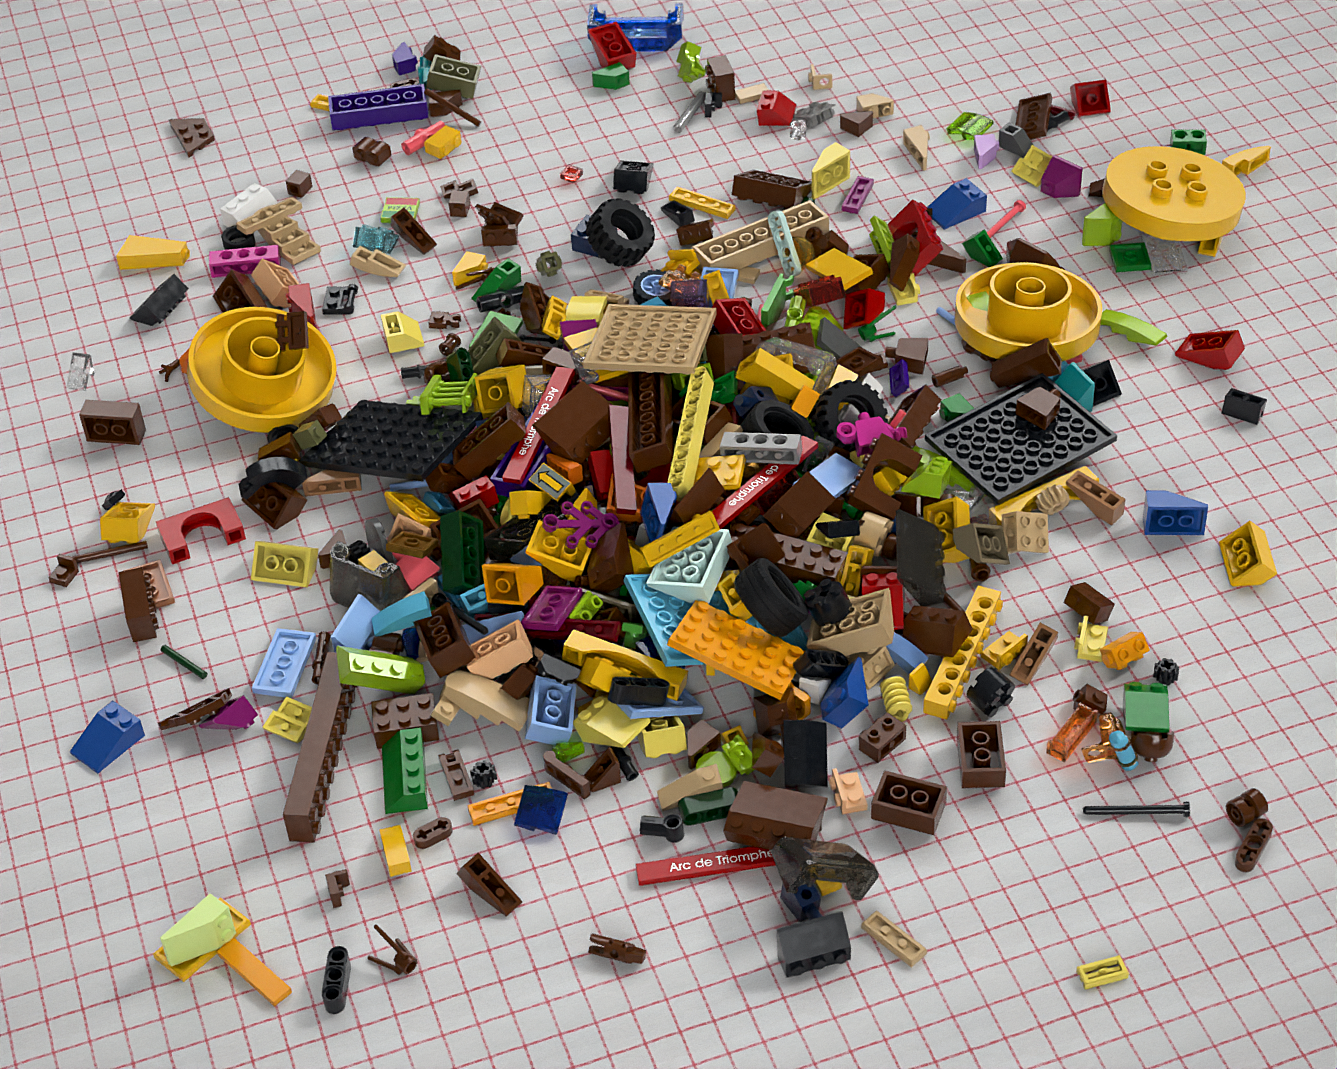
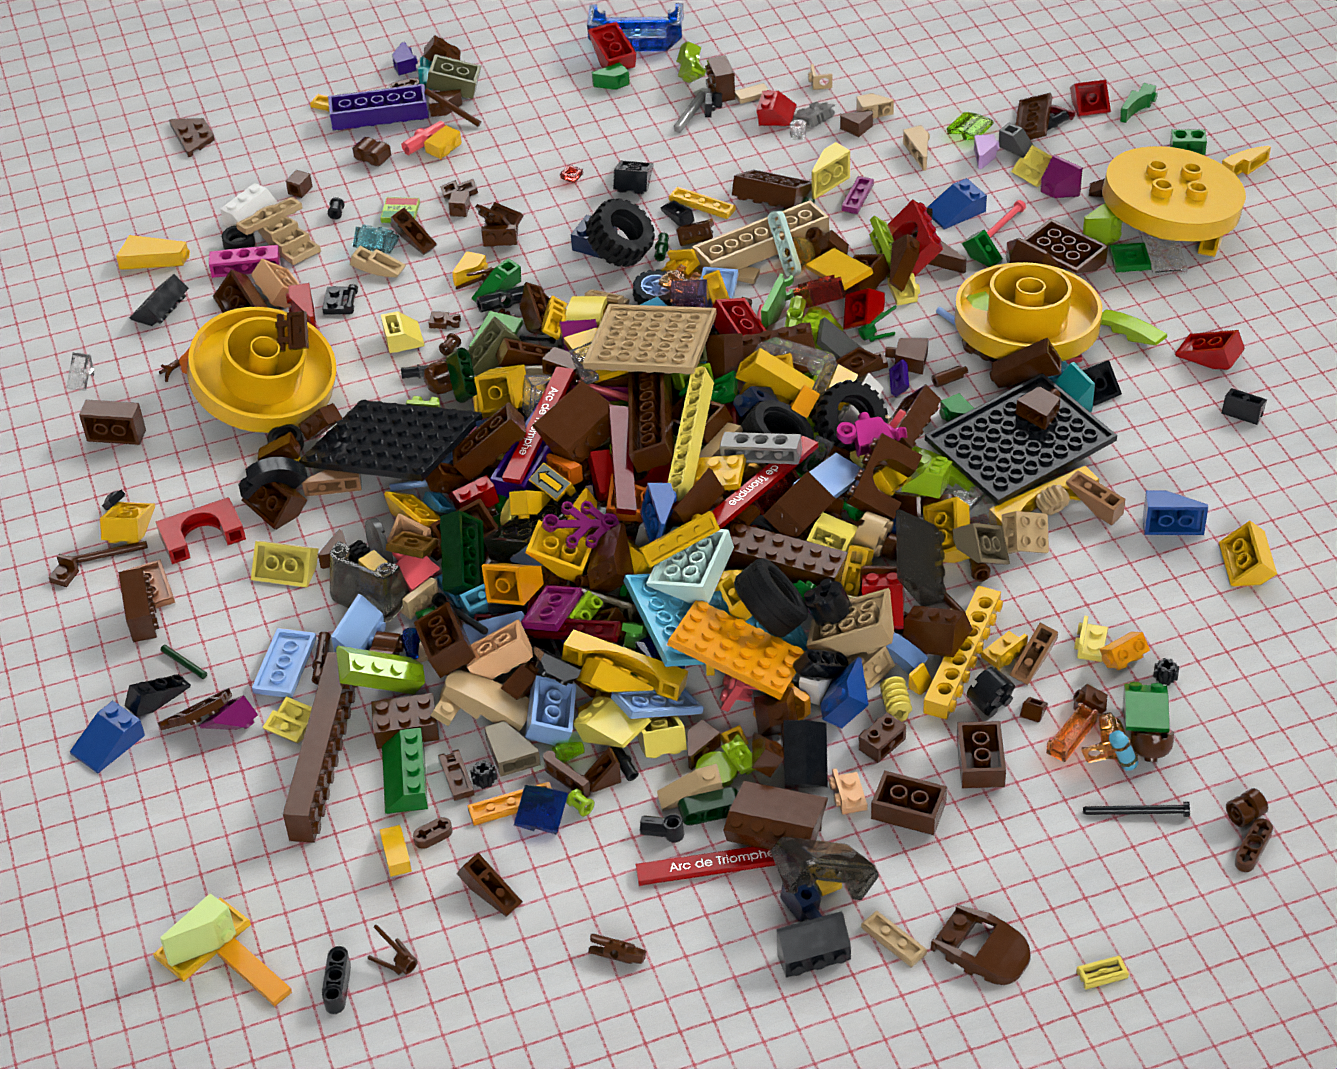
(151, 695): none -> black slope
(309, 434): olive brick -> none
(335, 884): reddish brown bracket -> none
(336, 206): none -> black bush
(401, 614): medium azure slope -> none
(447, 394): lime fence -> none
(510, 749): none -> dark tan slope
(554, 261): olive brick -> none
(582, 810): none -> lime bush
(638, 691): black beam -> none
(661, 246): none -> dark green pin
(733, 691): none -> coral plate
(755, 545): reddish brown bracket -> none
(839, 528): black slope -> none
(1000, 958): none -> reddish brown slope
(1033, 709): none -> reddish brown slope
(1069, 247): none -> reddish brown slope
(1089, 602): reddish brown brick -> none
(1138, 100): none -> green slope

